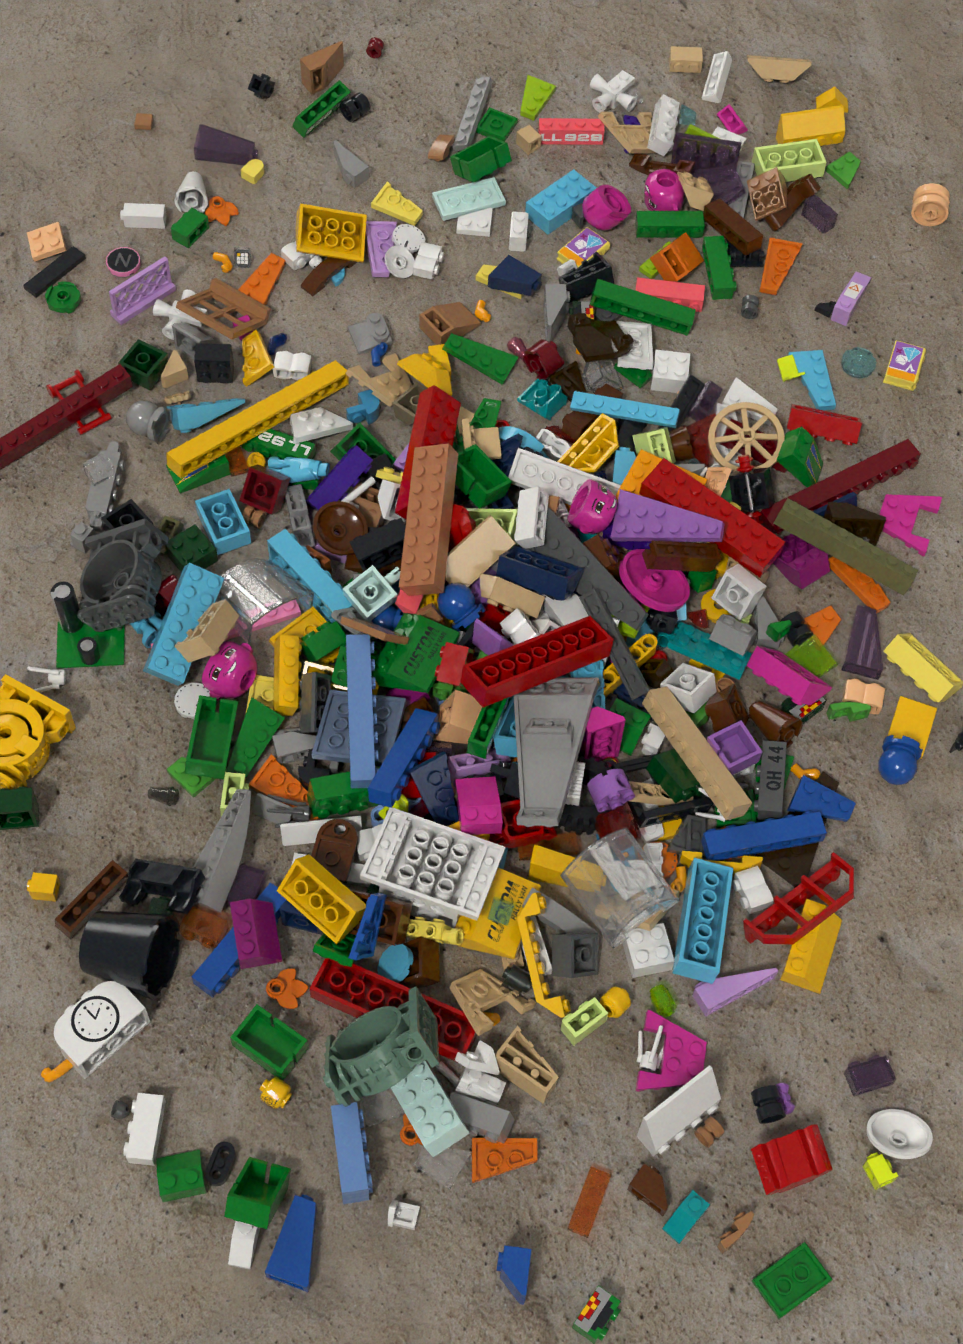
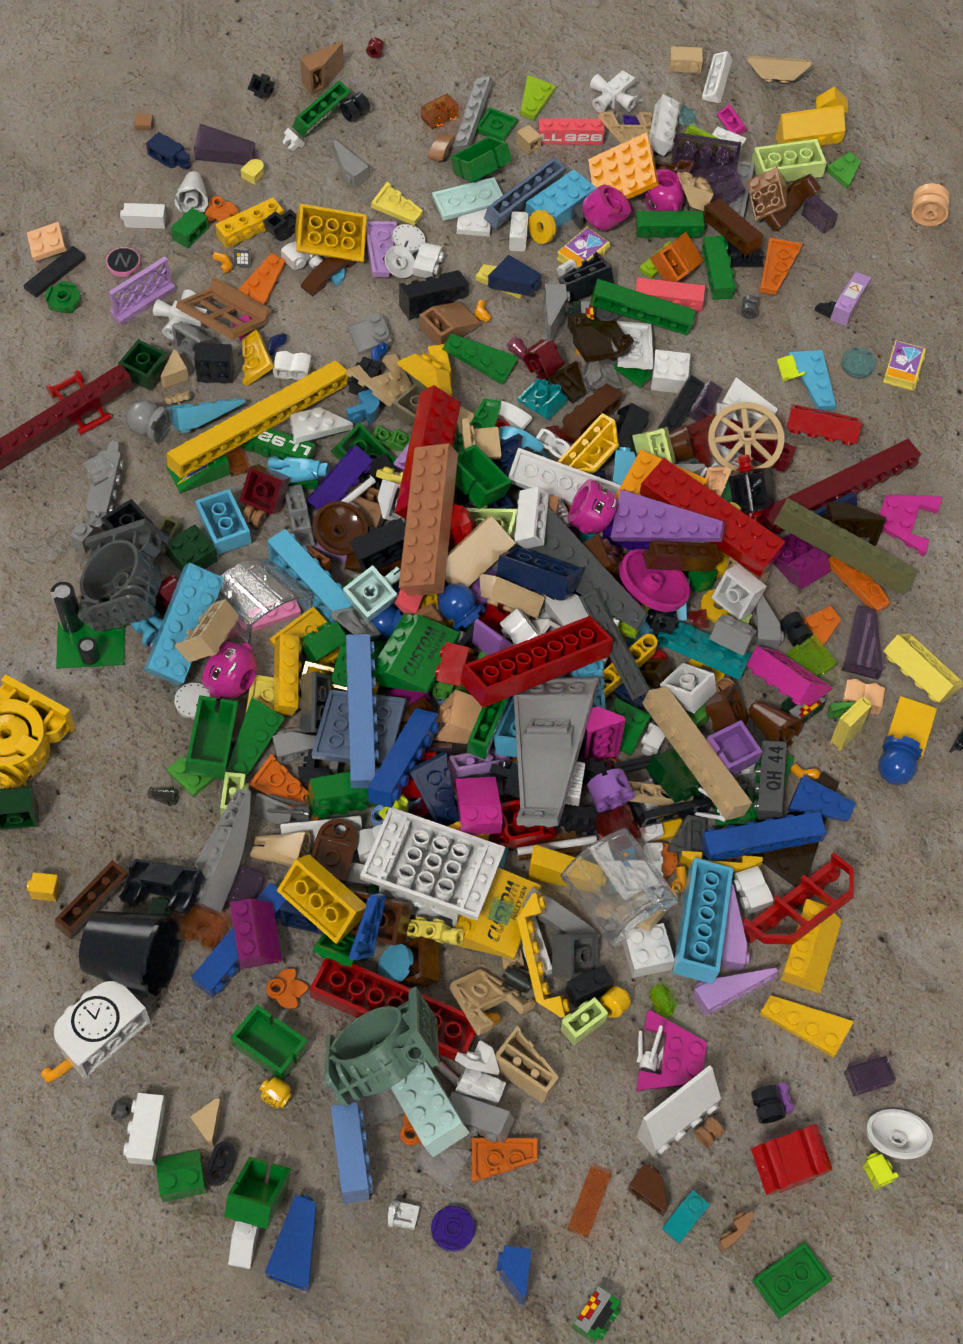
(55, 676): white plant -> none
(168, 151): none -> dark blue hinge
(207, 1121): none -> tan slope
(246, 223): none -> yellow brick
(255, 458): yellow tile -> none
(280, 225): none -> black brick
(282, 847): none -> tan piece
(292, 138): none -> white tile
(371, 367): none -> black brick
(374, 630): medium nougat tile -> none
(391, 440): none -> bright green slope
(422, 295): none -> black wedge
(439, 111): none -> clear orange brick
(453, 1228): none -> dark purple tile
(514, 415): none -> white slope
(516, 198): none -> sand blue brick
(534, 226): none -> yellow tile
(559, 844): none -> white bar
(589, 985): none -> black brick
(625, 409): medium azure plate -> none
(626, 167): none -> light orange plate
(734, 945): none -> lavender slope
(778, 630): green slope -> none
(801, 456): green slope -> none
(811, 1025): none -> yellow wing
(851, 723): none -> light yellow piece

